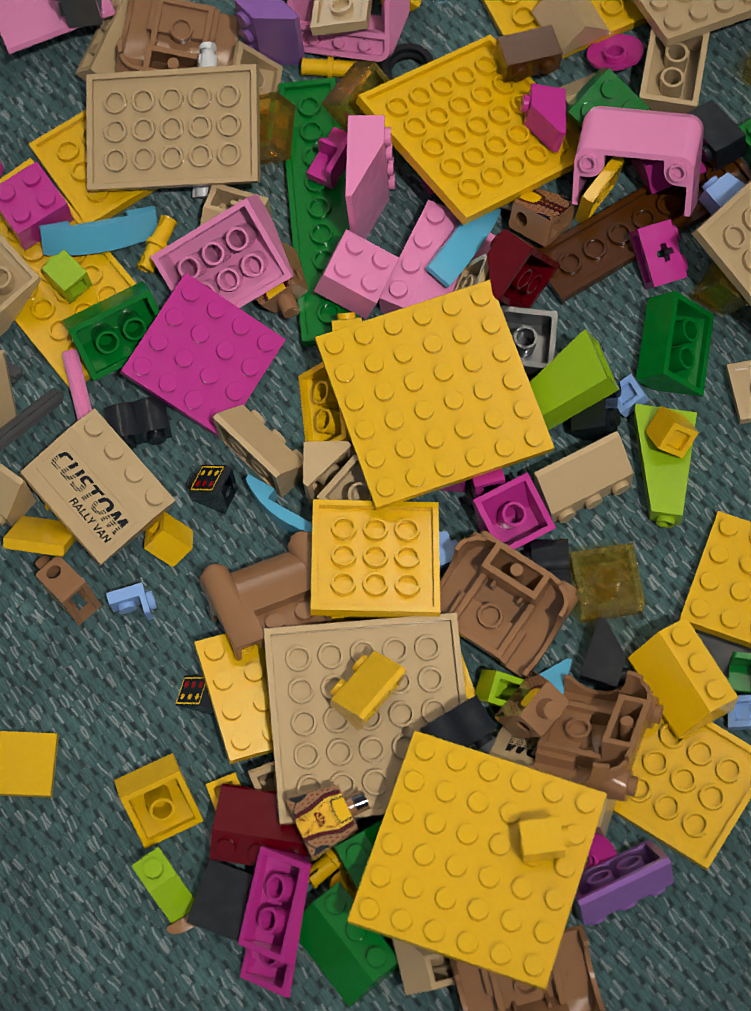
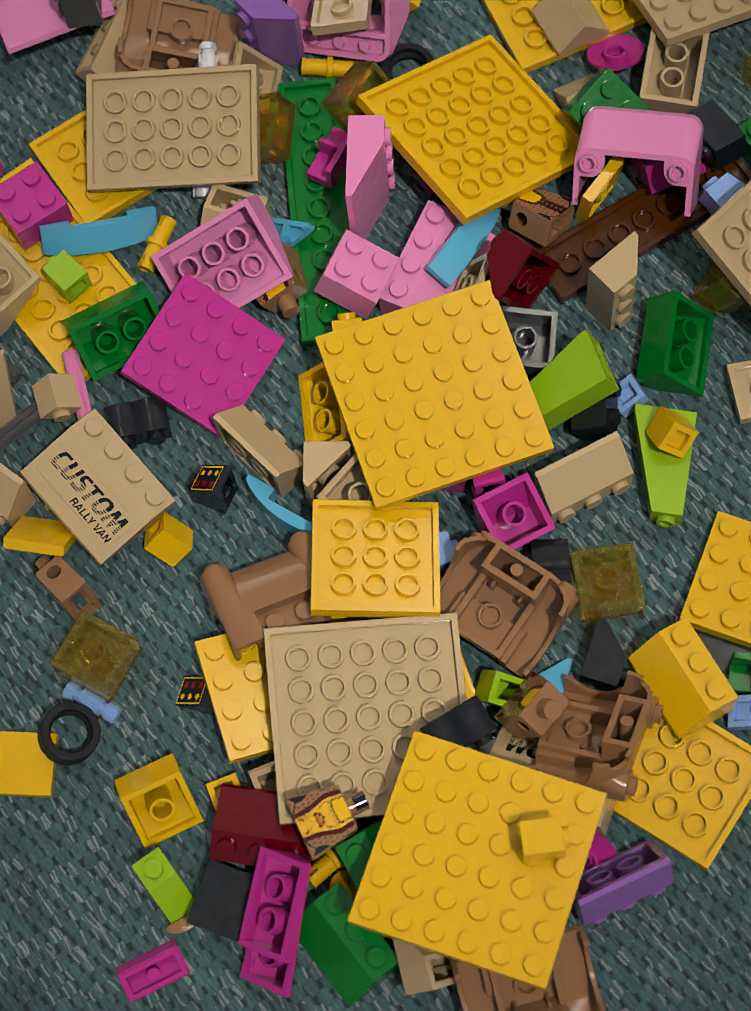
(56, 397): none -> tan brick
(70, 709): none -> black tyre
(96, 656): none -> clear yellow brick
(97, 704): none -> light blue axle
(126, 600): light blue bracket -> none
(152, 970): none -> dark pink slope
(292, 231): none -> medium azure tile
(367, 688): yellow slope -> none
(528, 53): reddish brown brick -> none
(545, 114): dark pink slope -> none
(614, 283): none -> tan slope
(647, 243): dark pink brick -> none

